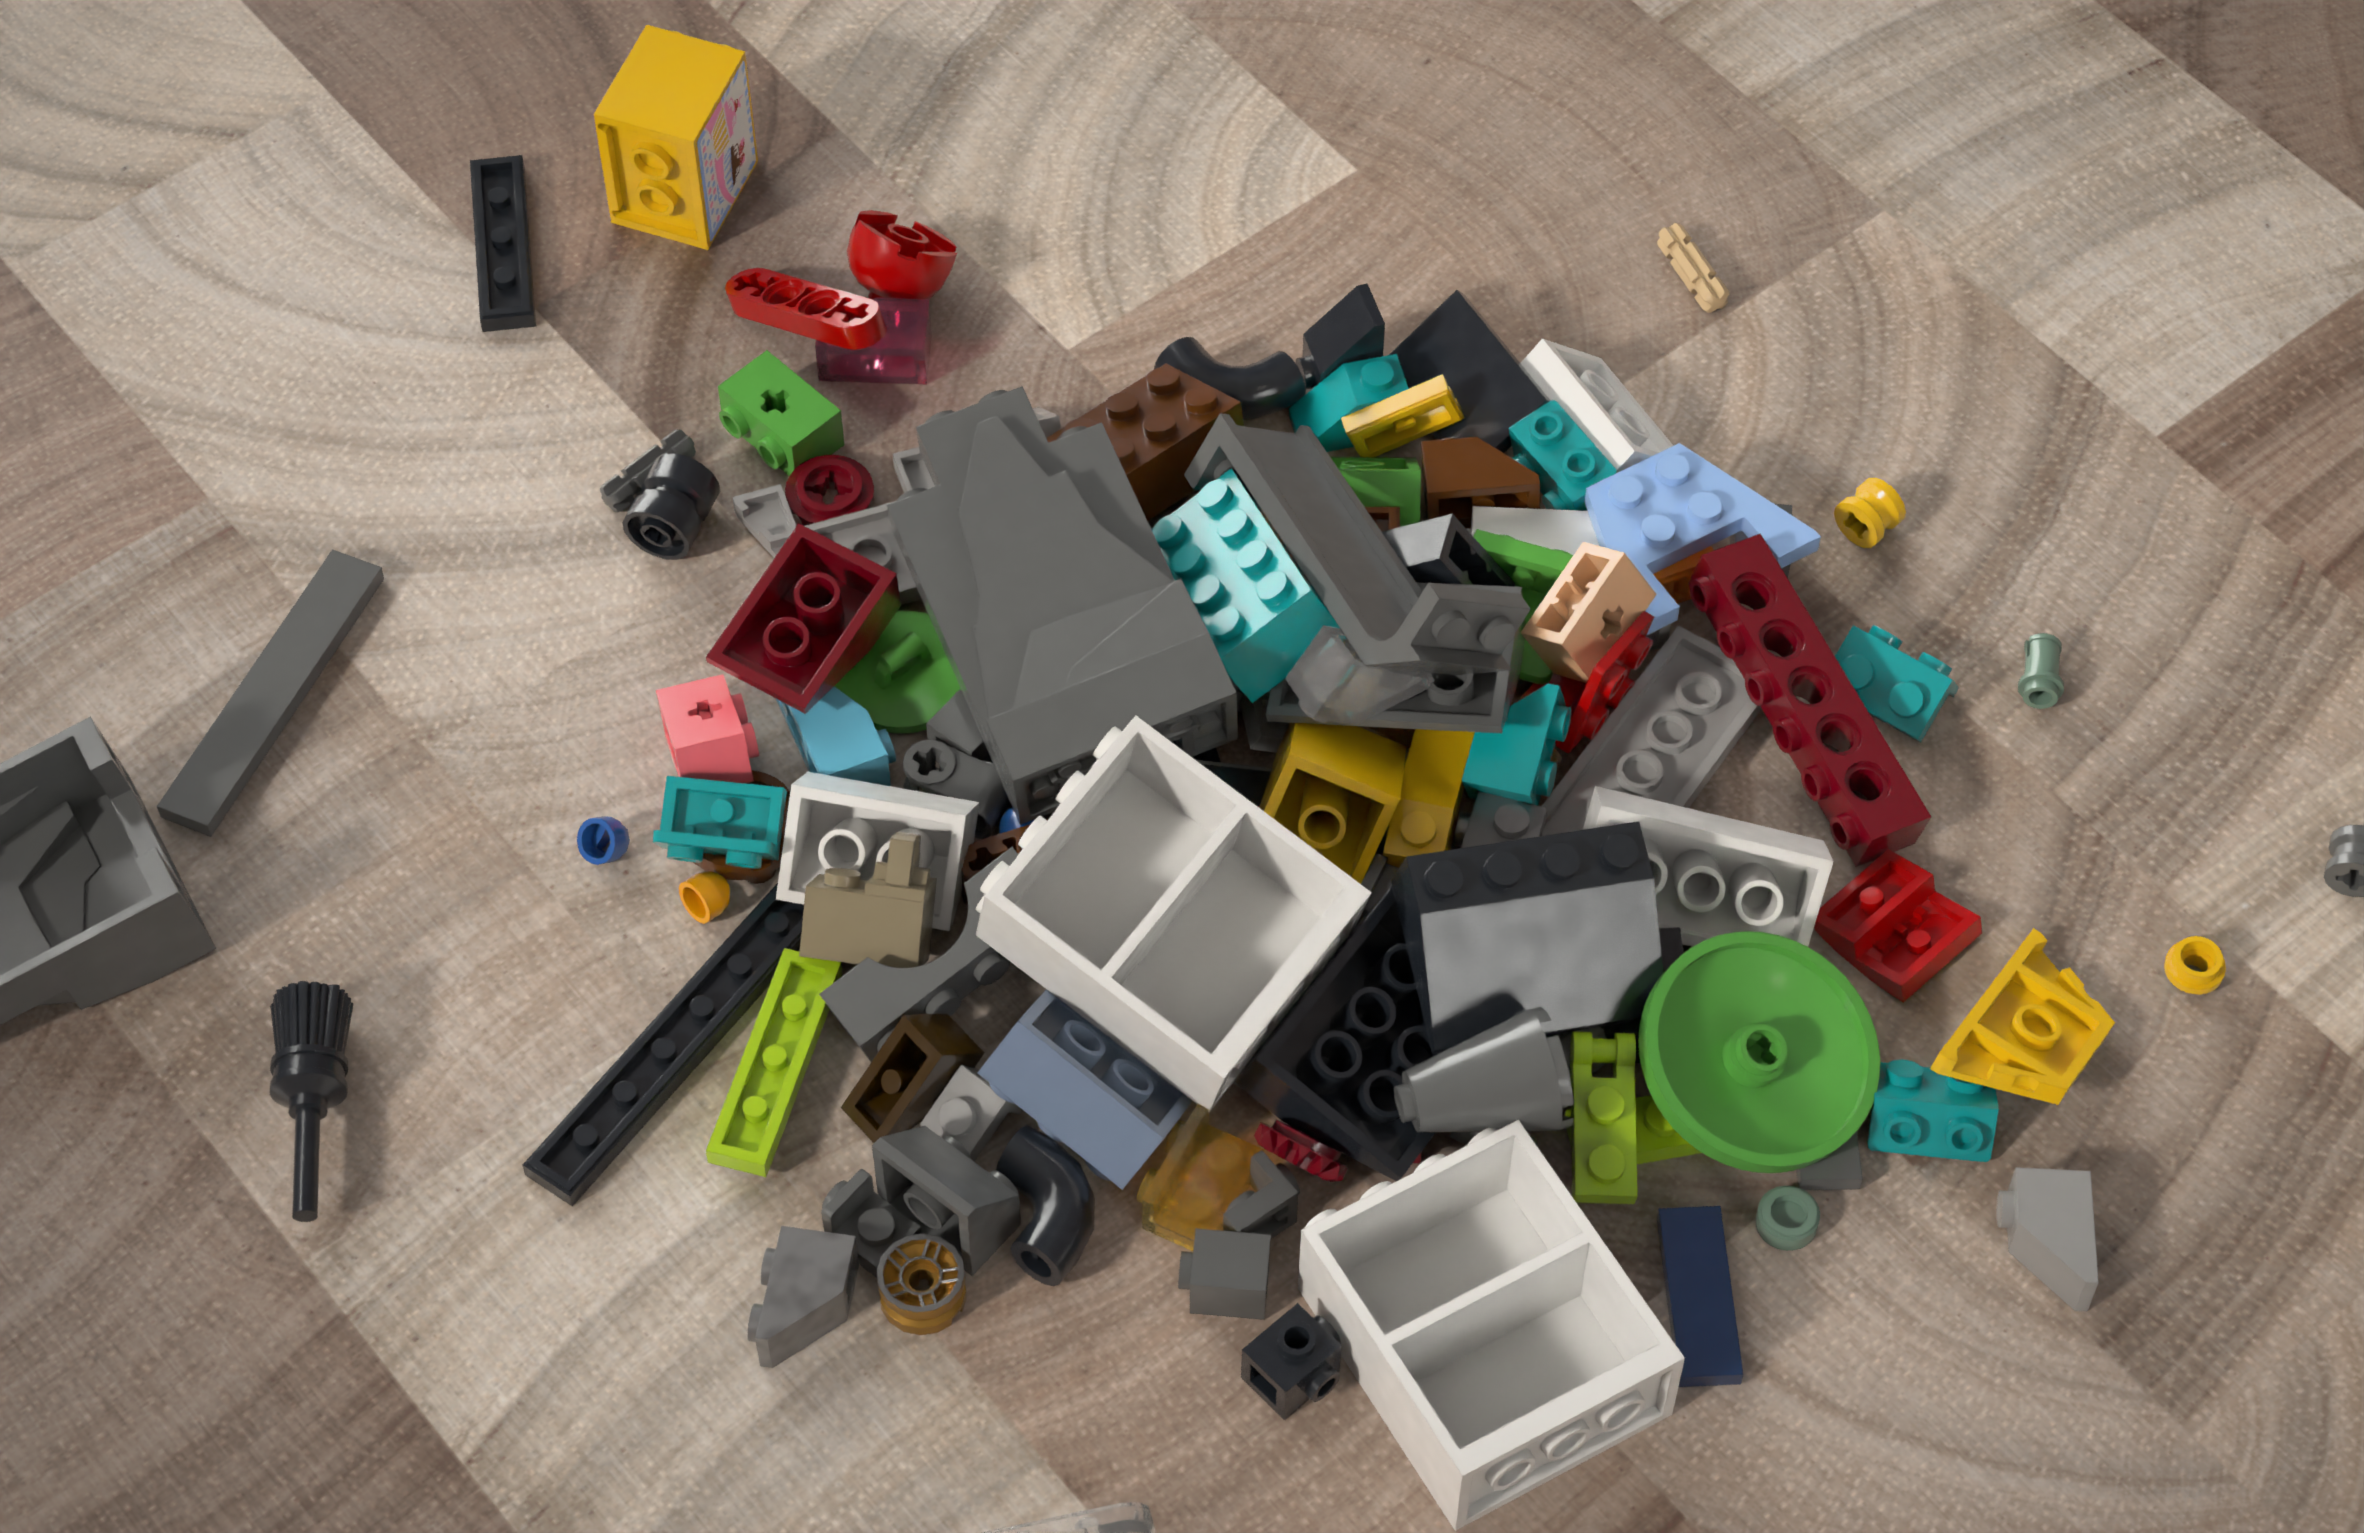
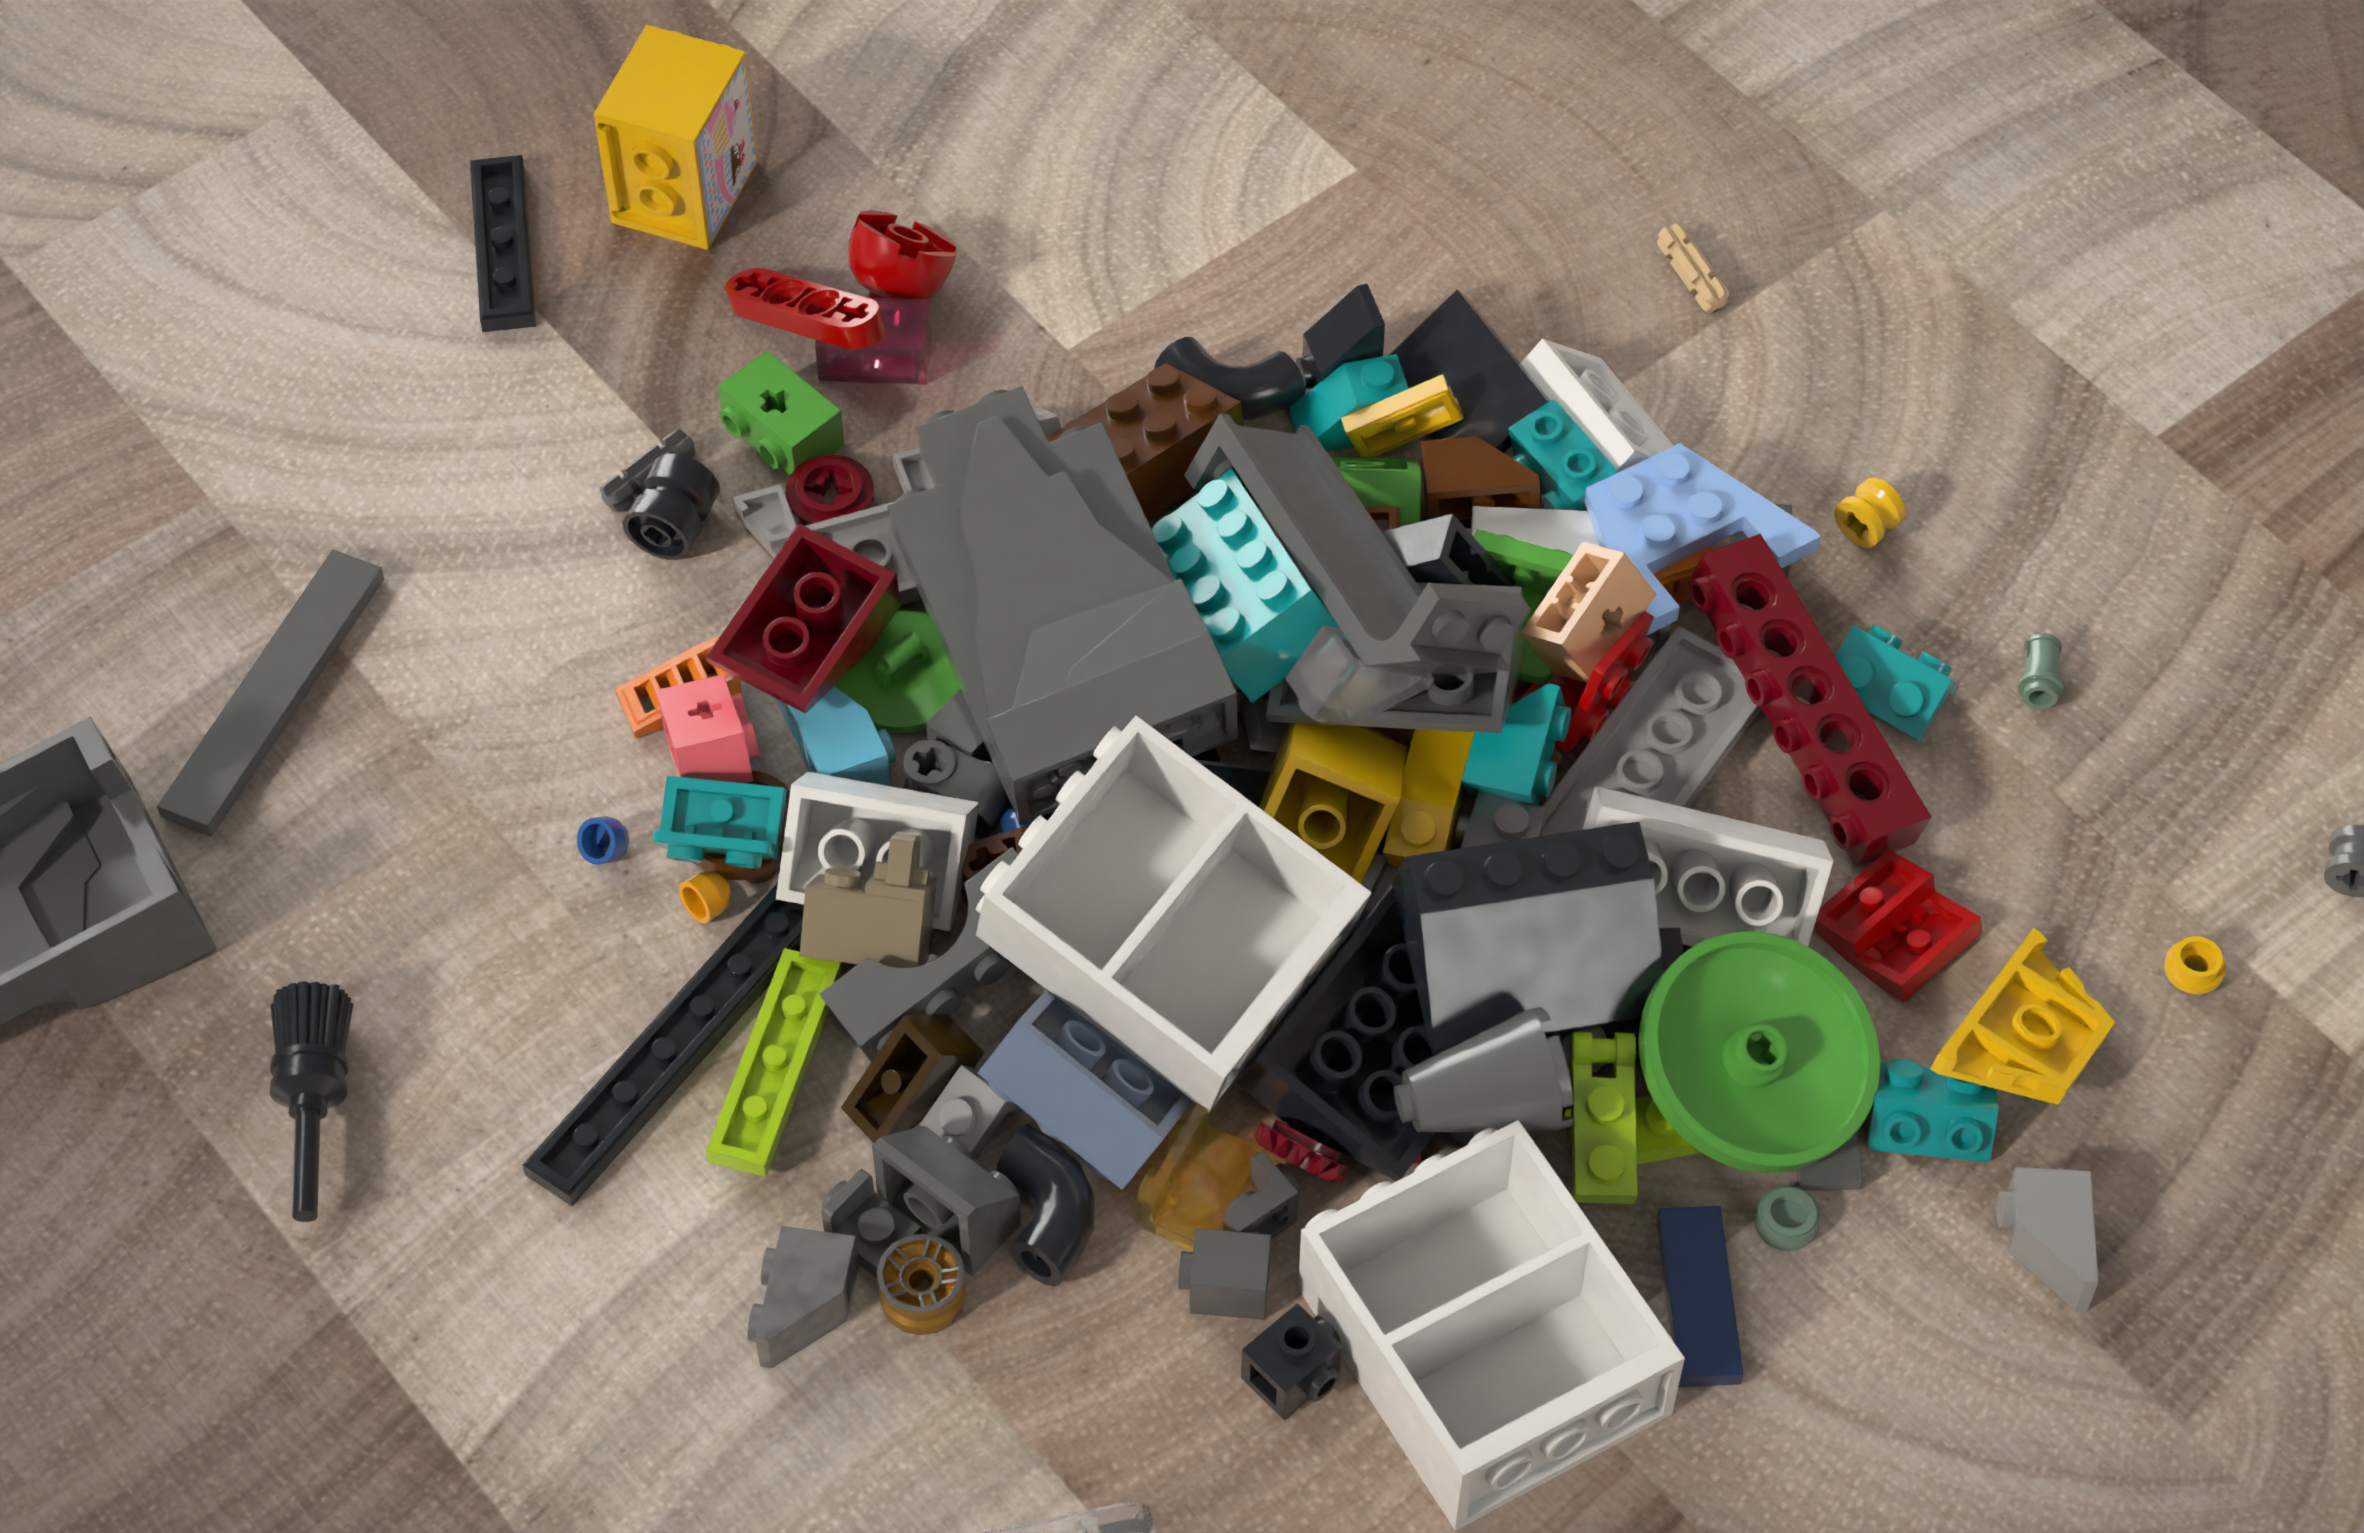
(679, 670): none -> orange slope

